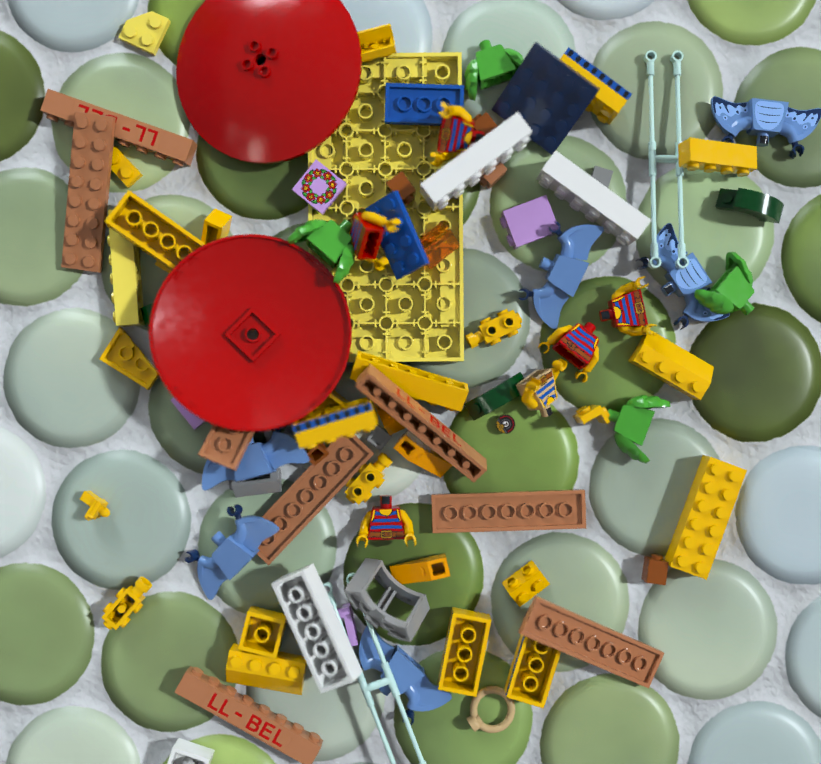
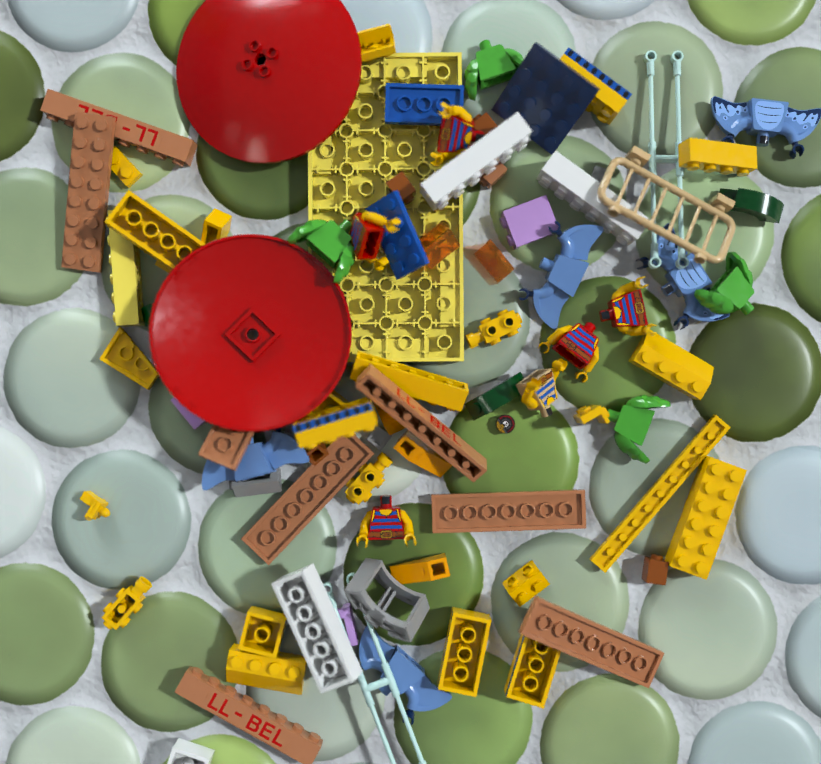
(145, 31): light yellow plate -> none
(232, 552): medium blue torso -> none
(319, 187): tile -> none
(475, 720): tan piece -> none
(494, 261): none -> clear orange panel
(659, 493): none -> yellow plate
(717, 206): none -> tan bar

